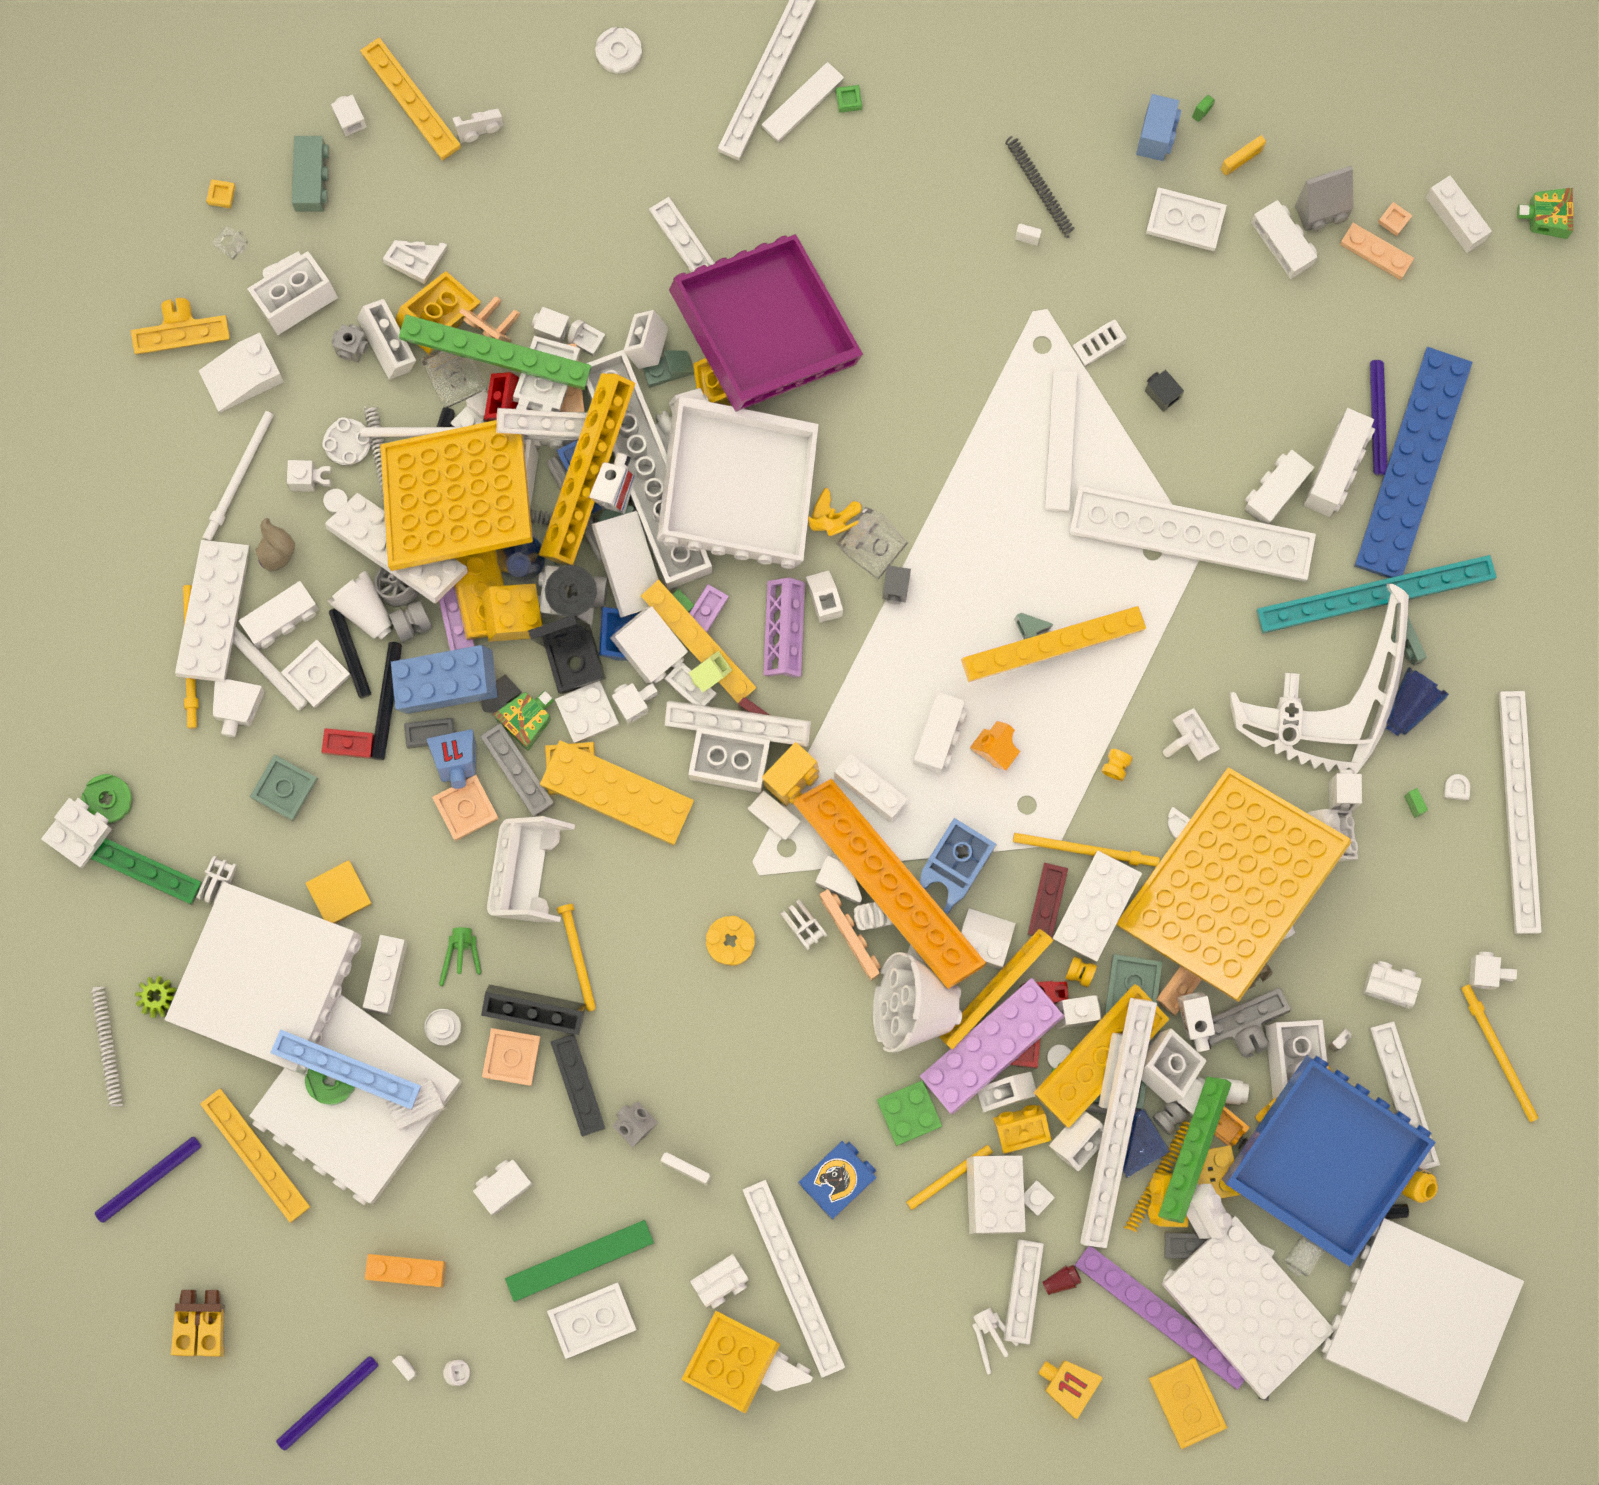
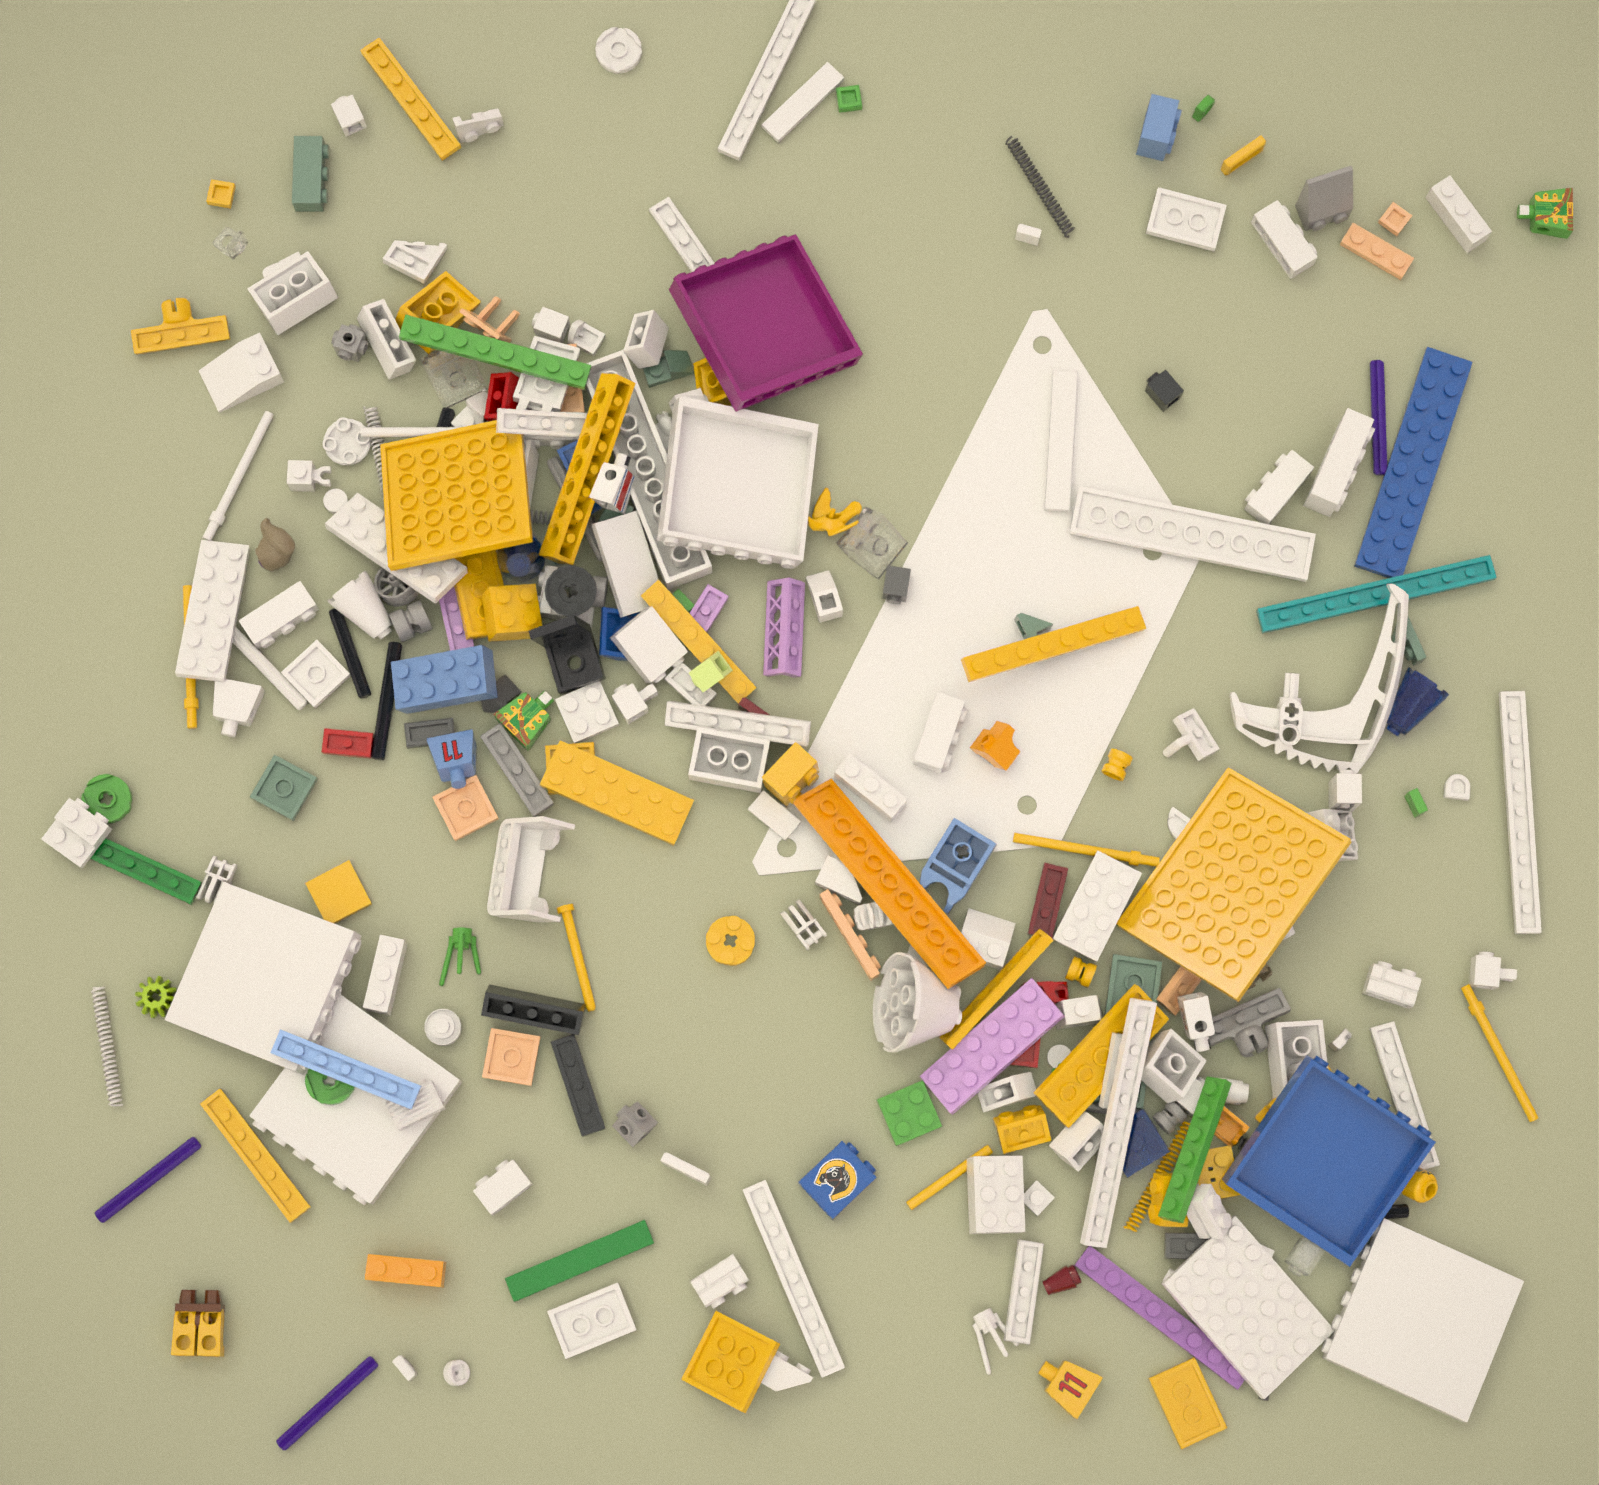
(1103, 331): white slope -> none

